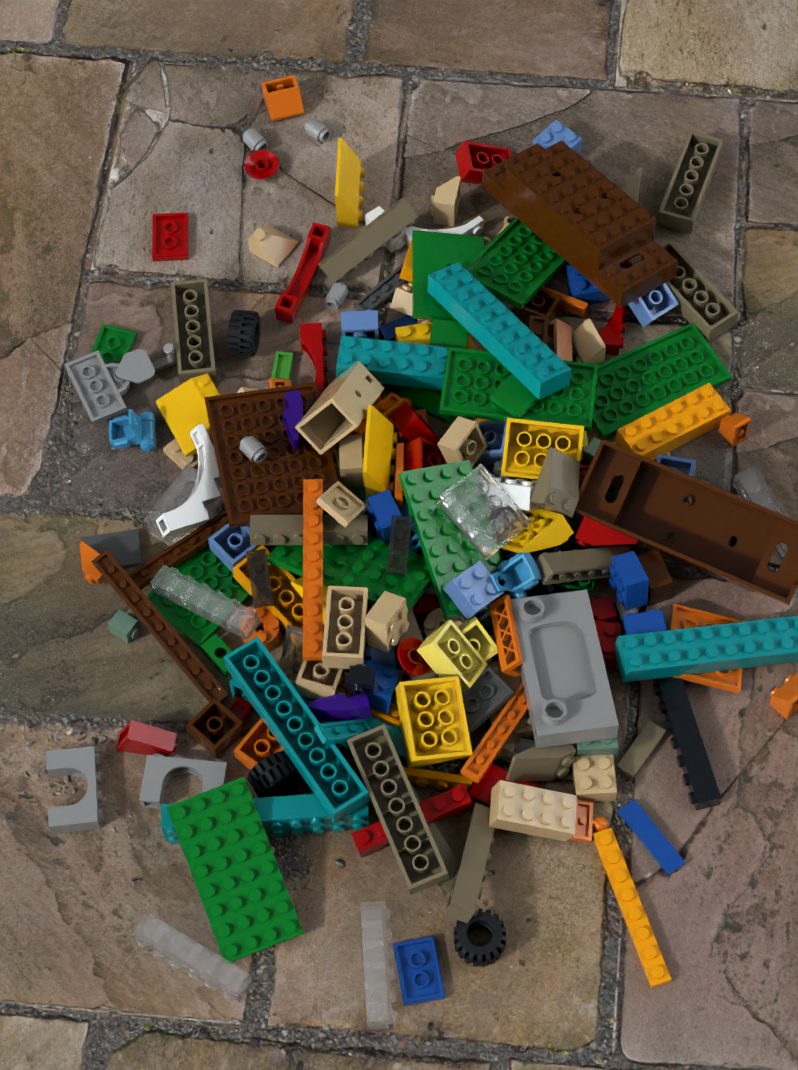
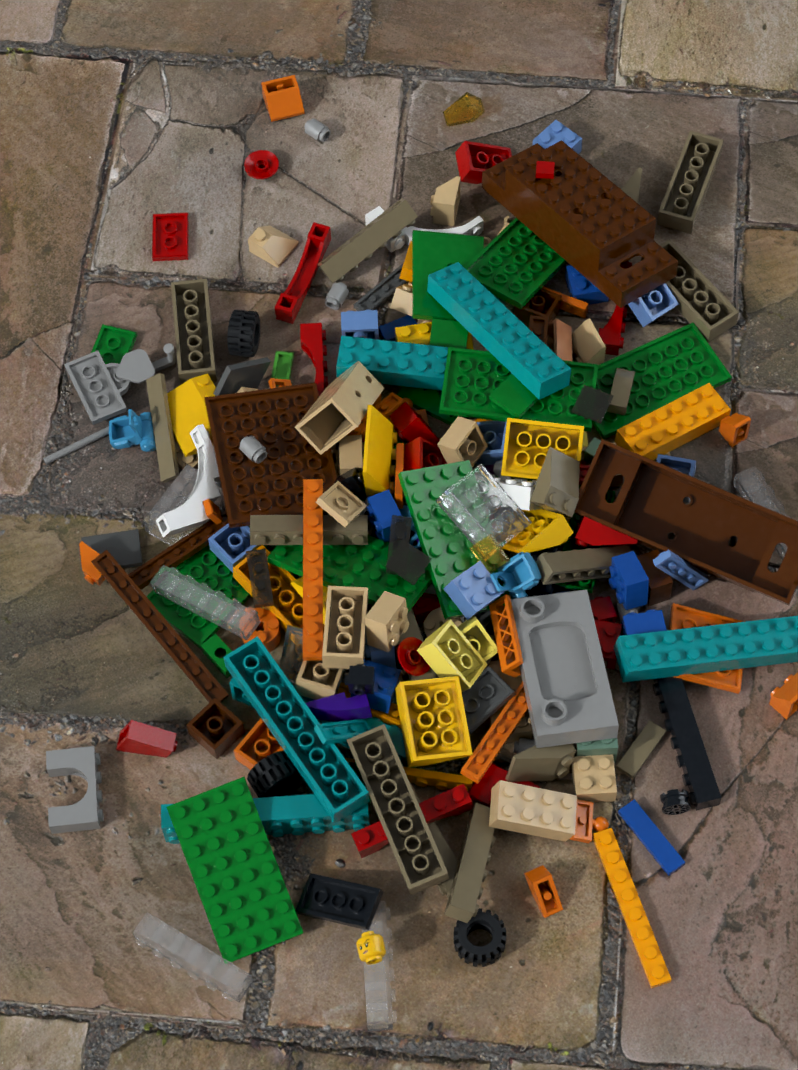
(77, 445): none -> light grey bar
(124, 626): sand green brick -> none
(162, 427): none -> dark tan tile
(162, 769): light grey arch -> none
(212, 511): none -> orange tile
(240, 707): red plate -> none
(242, 375): none -> dark grey tile
(254, 140): light grey brick -> none
(293, 415): dark purple slope -> none
(339, 901): none -> black plate
(348, 187): yellow slope -> none
(352, 480): none -> black brick
(371, 947): none -> yellow head
(408, 562): none -> clear smoke piece
(419, 971): blue tile -> none
(464, 110): none -> clear yellow slope
(489, 553): none -> clear yellow piece
(544, 891): none -> orange slope
(545, 169): none -> red tile
(592, 404): none -> clear smoke piece
(621, 391): none -> dark tan slope
(675, 802): none -> black wheel
(680, 569): none -> medium blue plate

